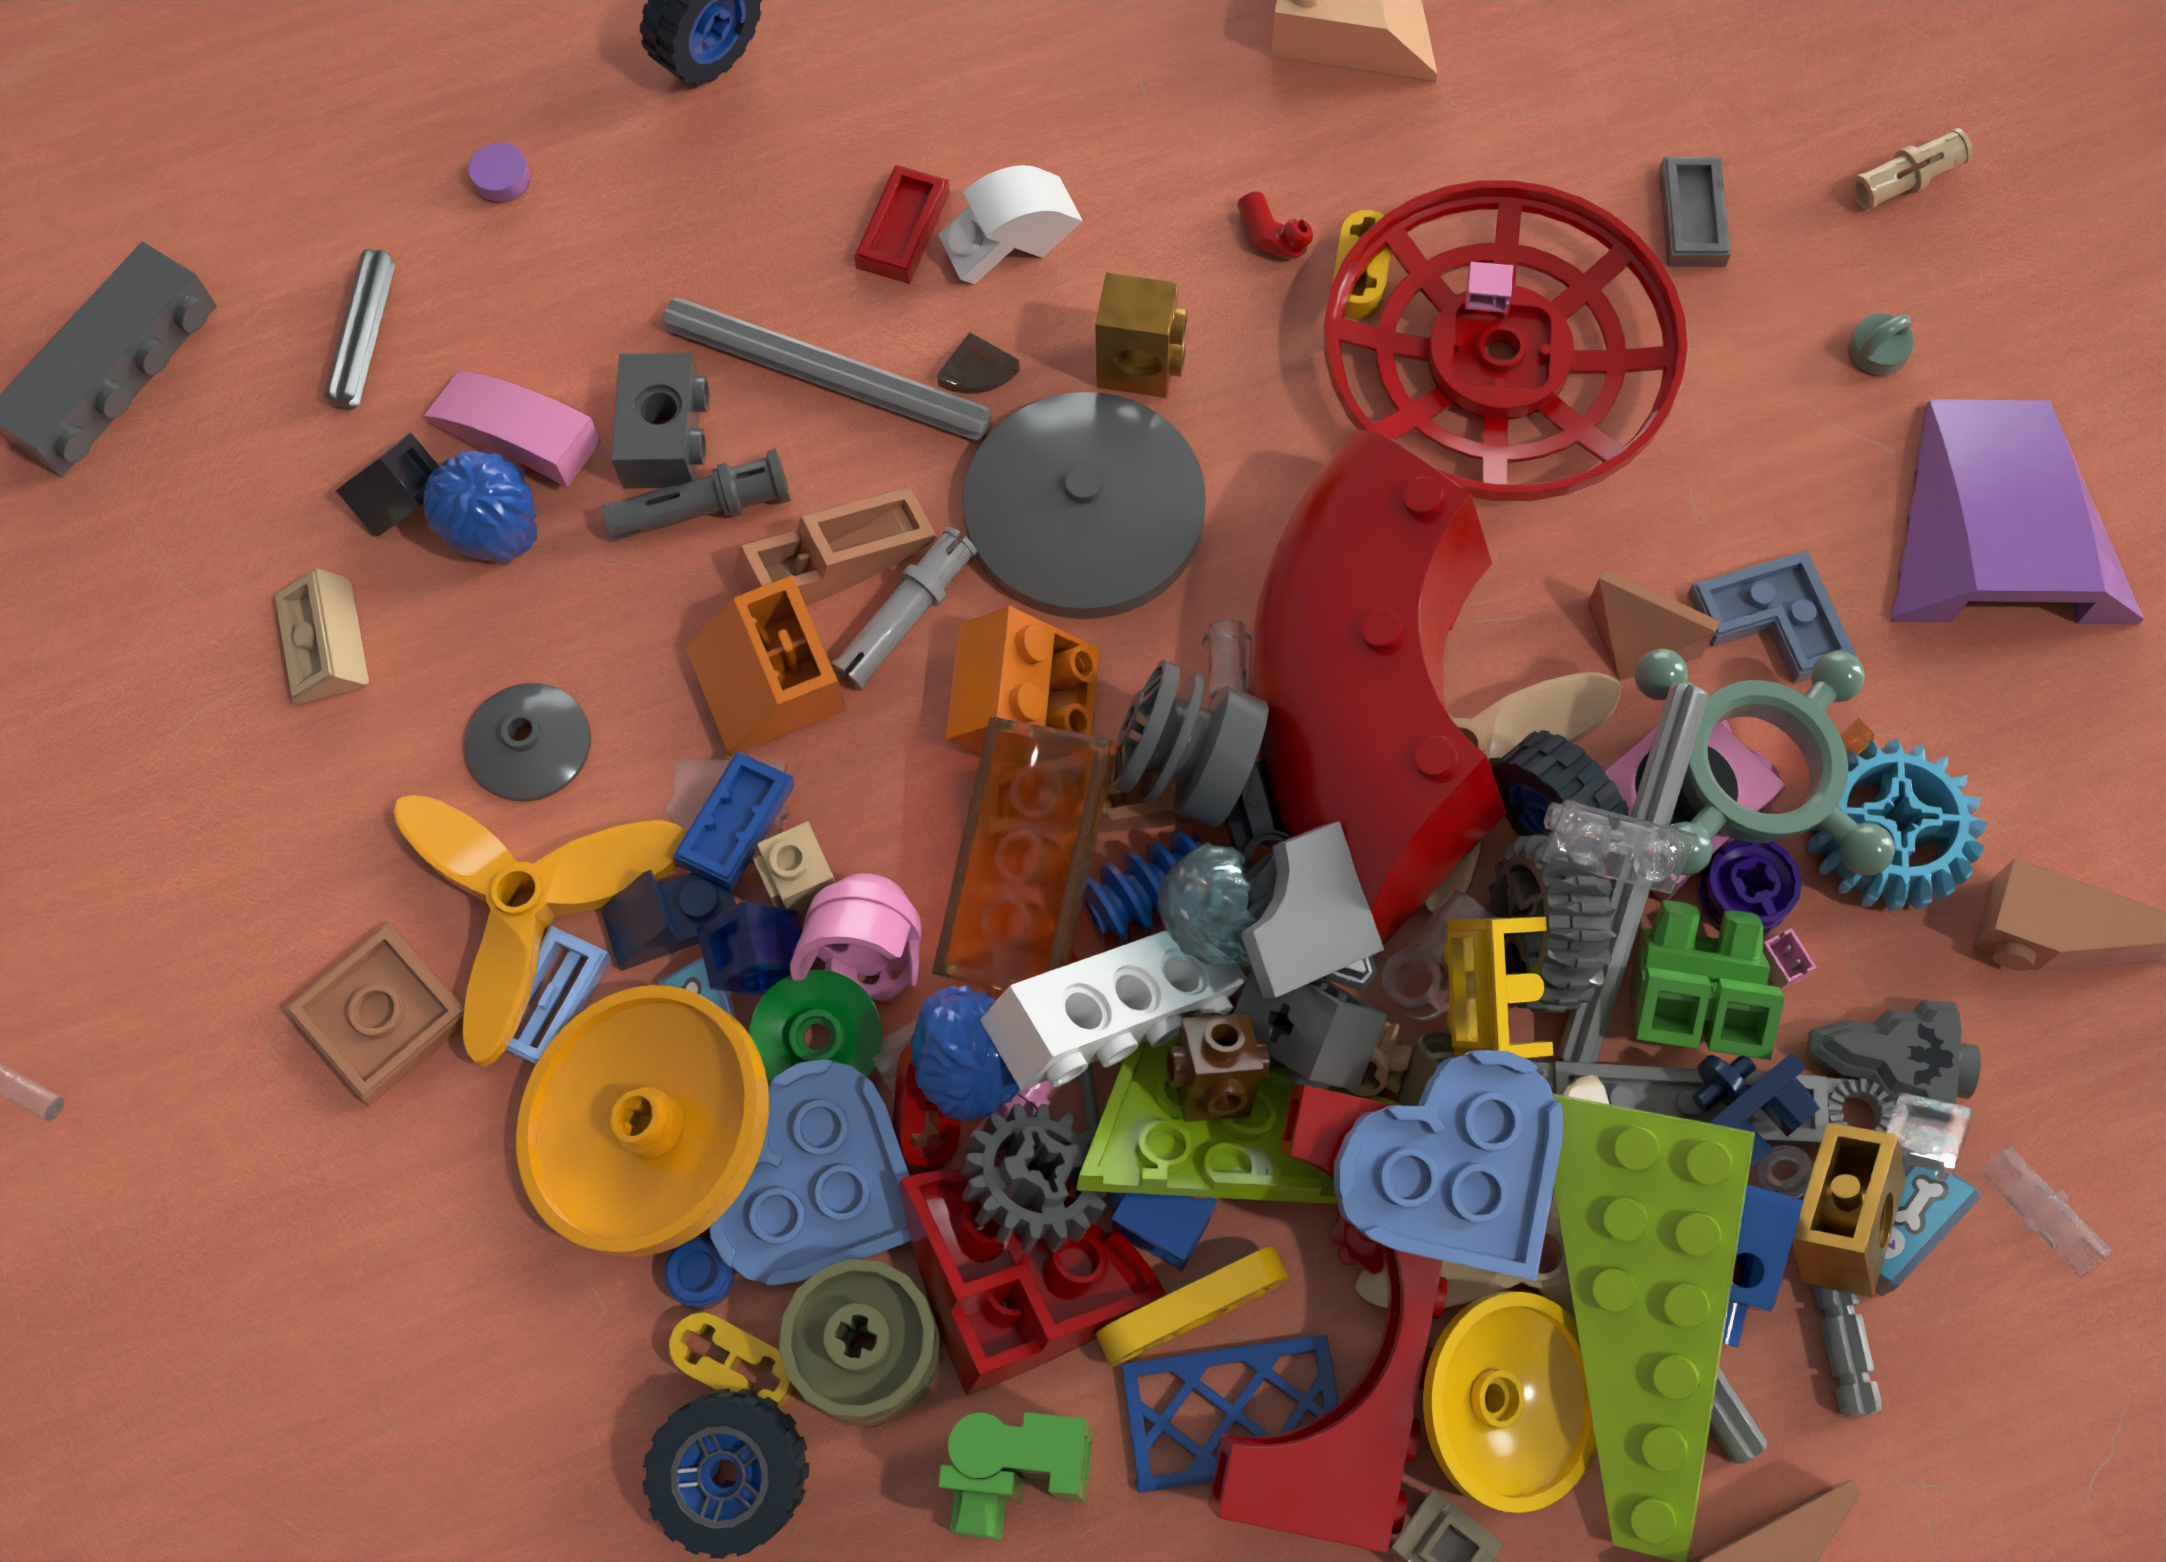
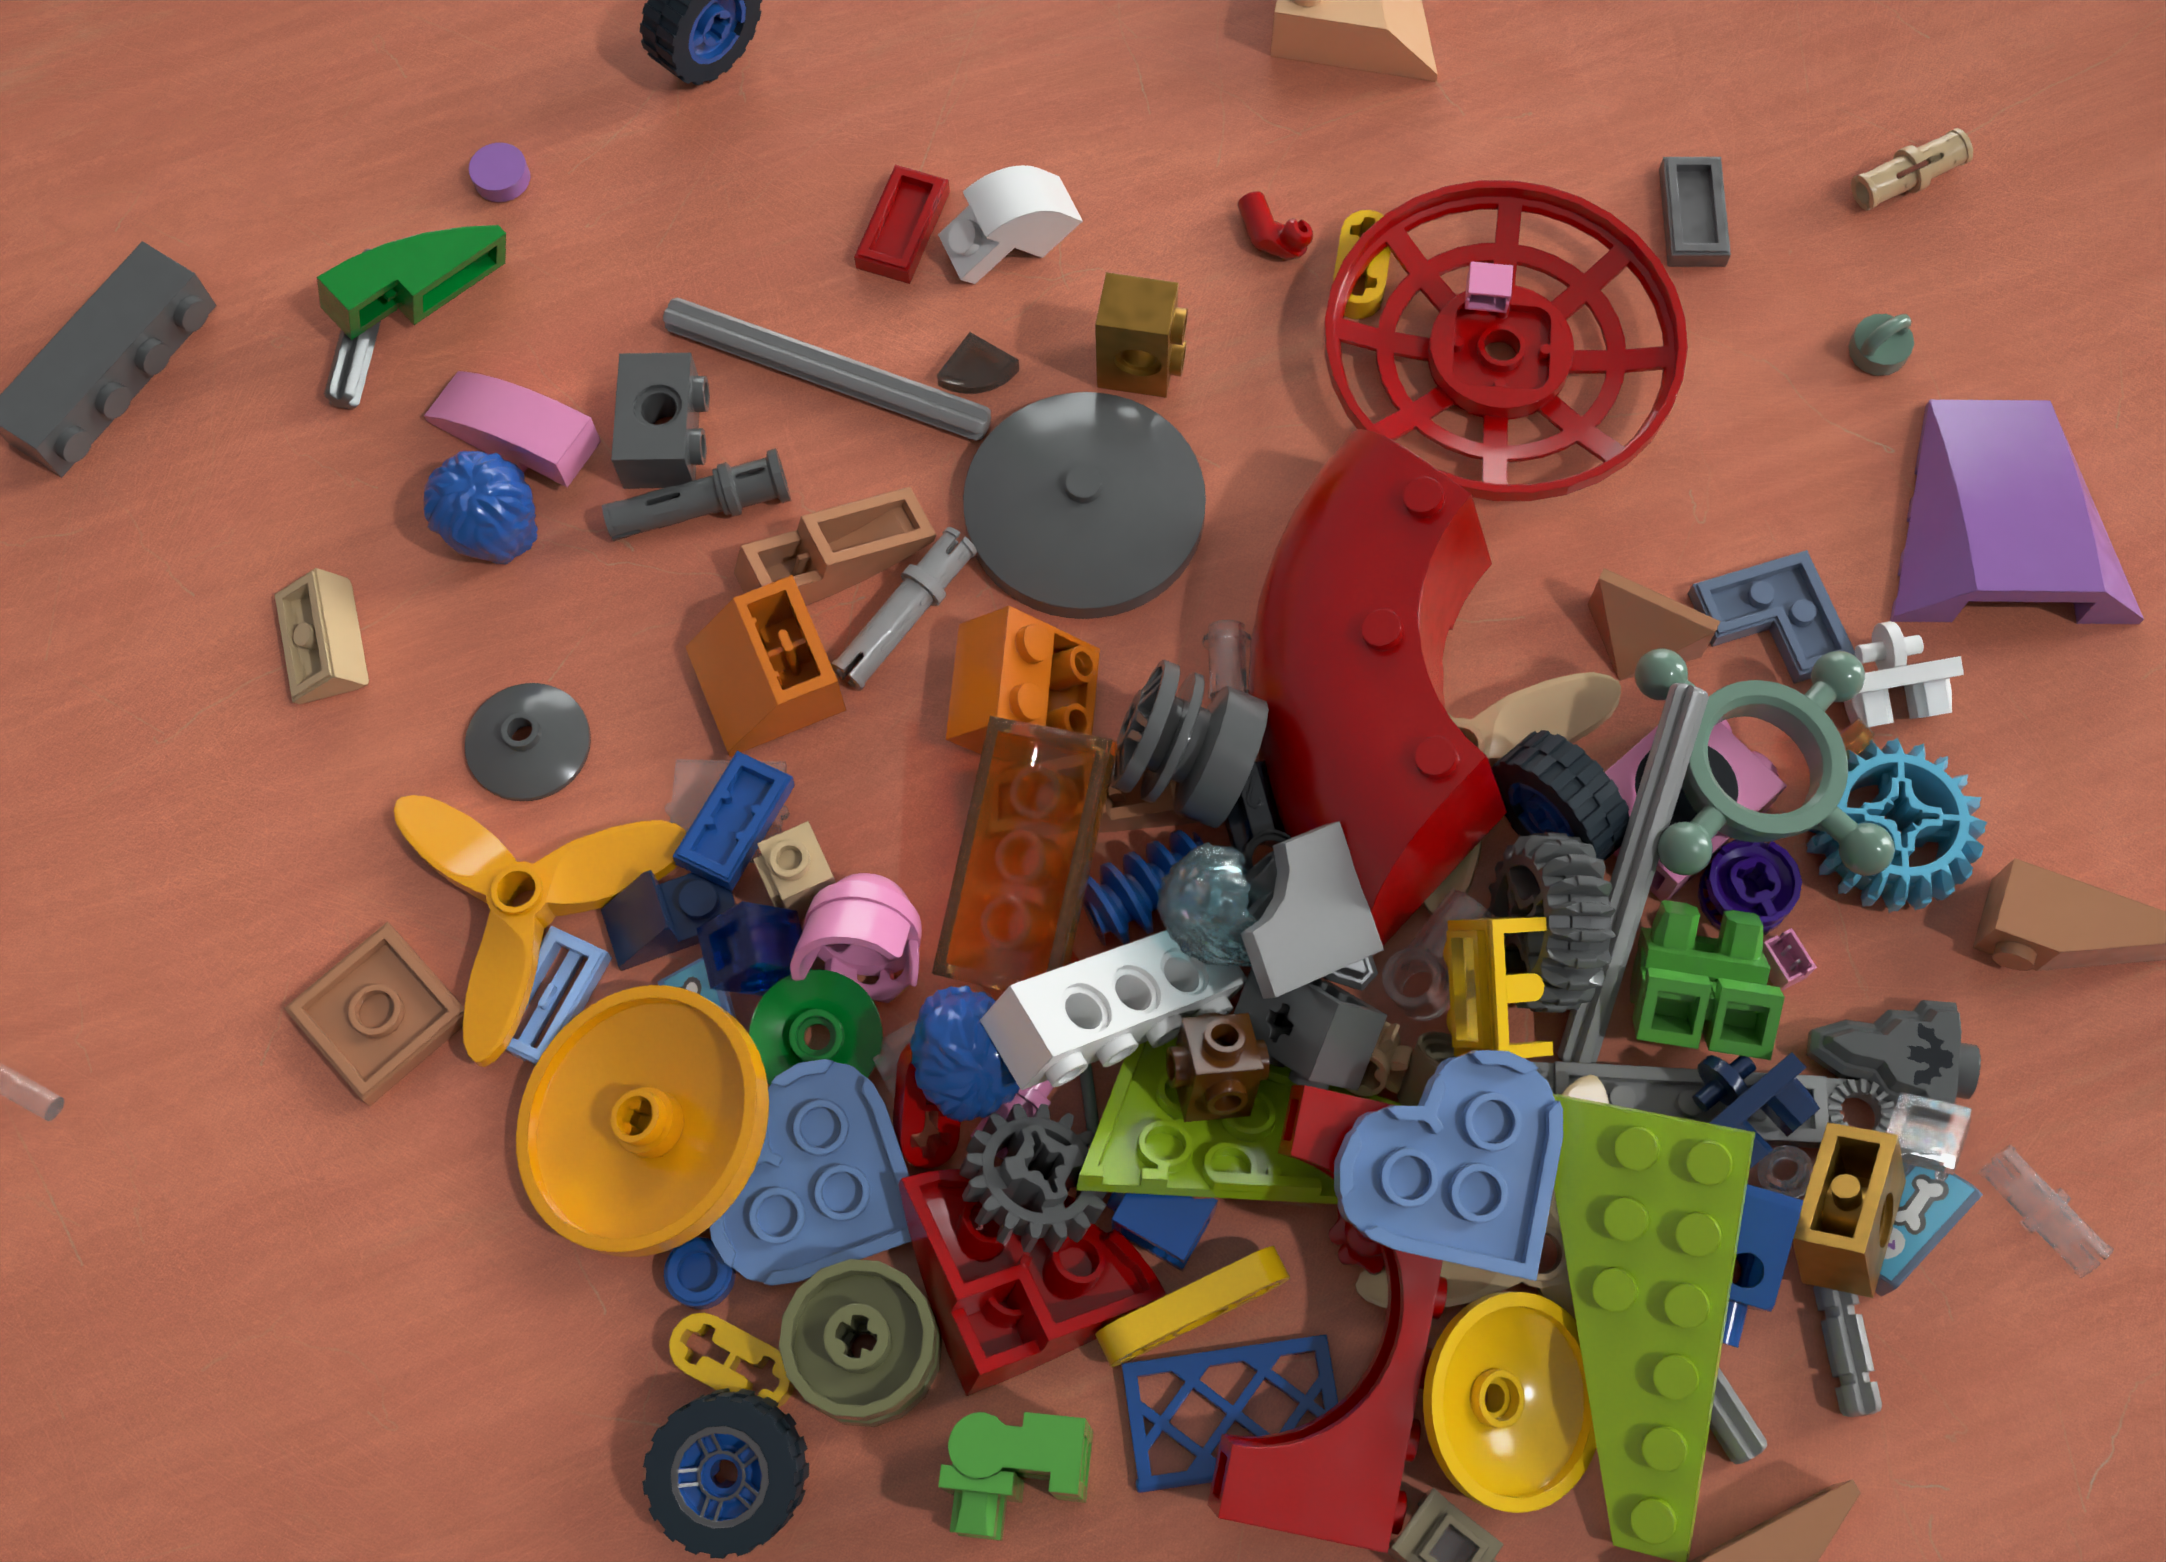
(389, 485): black panel -> none
(409, 275): none -> green slope
(1617, 845): clear hinge -> none
(1925, 683): none -> white hips

